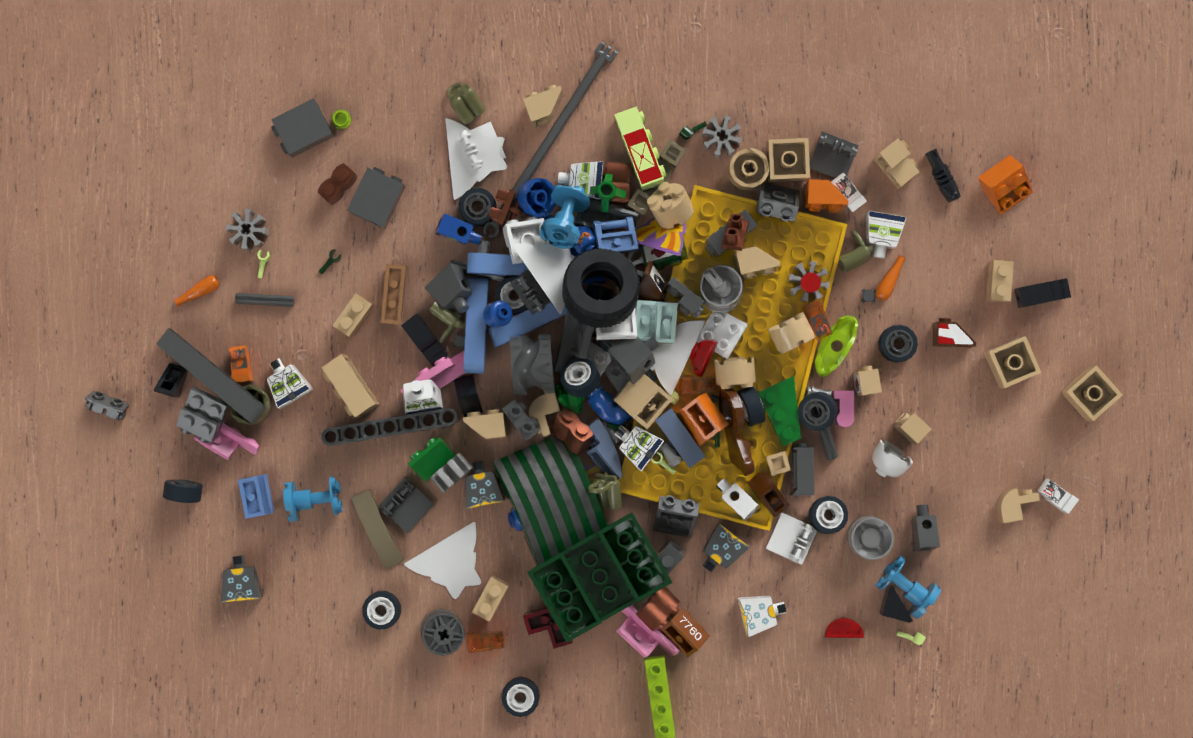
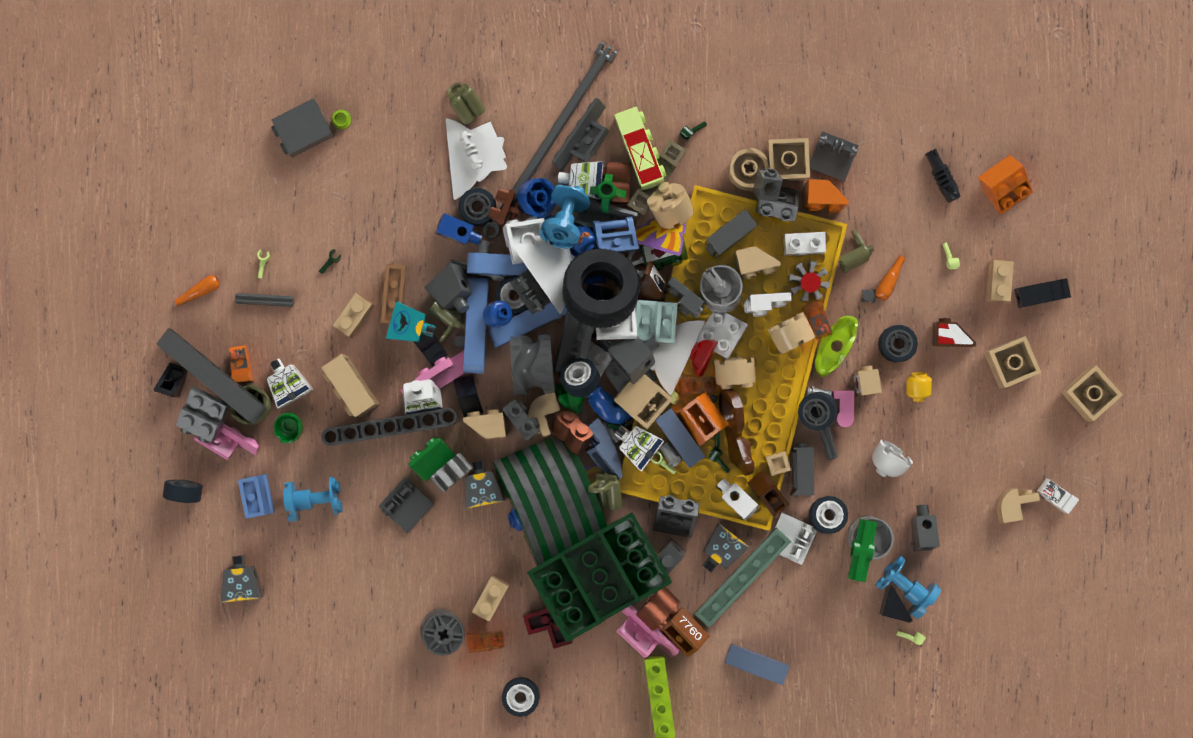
(98, 401): dark grey hinge -> none
(253, 224): light grey gear -> none
(288, 427): none -> green hair
(341, 179): copper brick -> none
(370, 612): wheel -> none
(377, 197): dark grey brick -> none
(377, 529): dark tan slope -> none
(408, 324): none -> teal torso
(450, 561): white sticker -> none
(543, 105): tan slope -> none
(584, 138): none -> dark grey bracket
(715, 455): none -> dark green hand
(727, 134): light grey gear -> none
(735, 232): copper hips -> none
(742, 577): none -> sand green plate
(752, 406): black wheel -> none
(757, 664): none -> sand blue slope
(759, 613): white torso -> none
(761, 303): none -> white plate
(767, 192): none -> dark grey brick
(782, 410): green wing -> none
(804, 244): none -> white brick
(843, 628): red plate -> none
(850, 192): white leg -> none
(862, 550): none -> green piece
(883, 231): white torso -> none
(896, 164): tan brick -> none
(912, 427): tan brick -> none
(919, 386): none -> yellow head
(952, 263): none -> yellowish green hand

